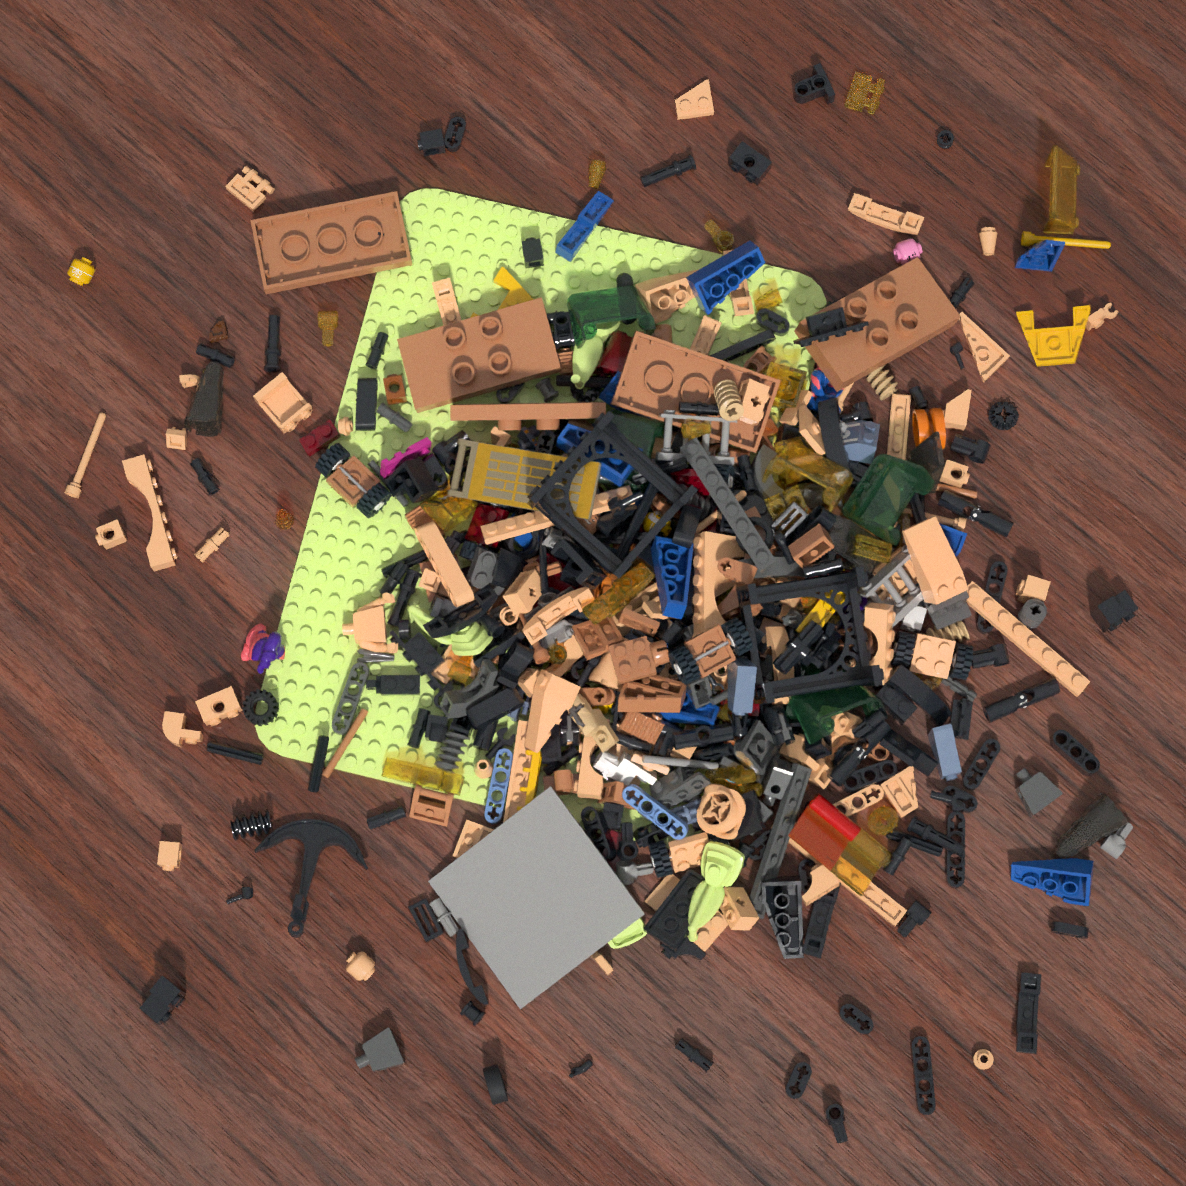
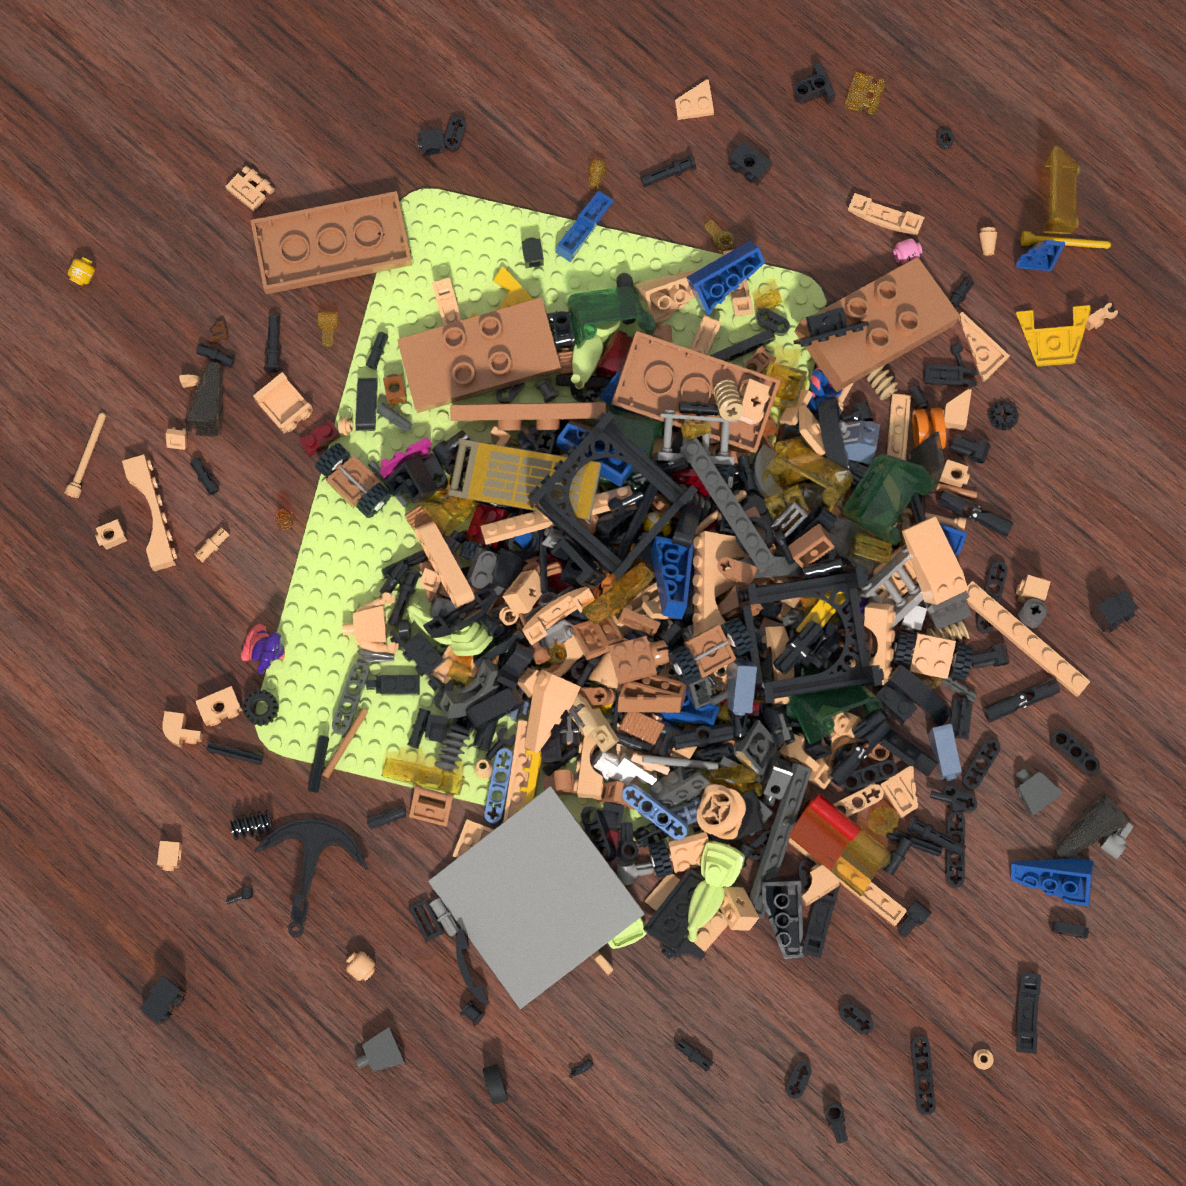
(949, 375): none -> black hinge

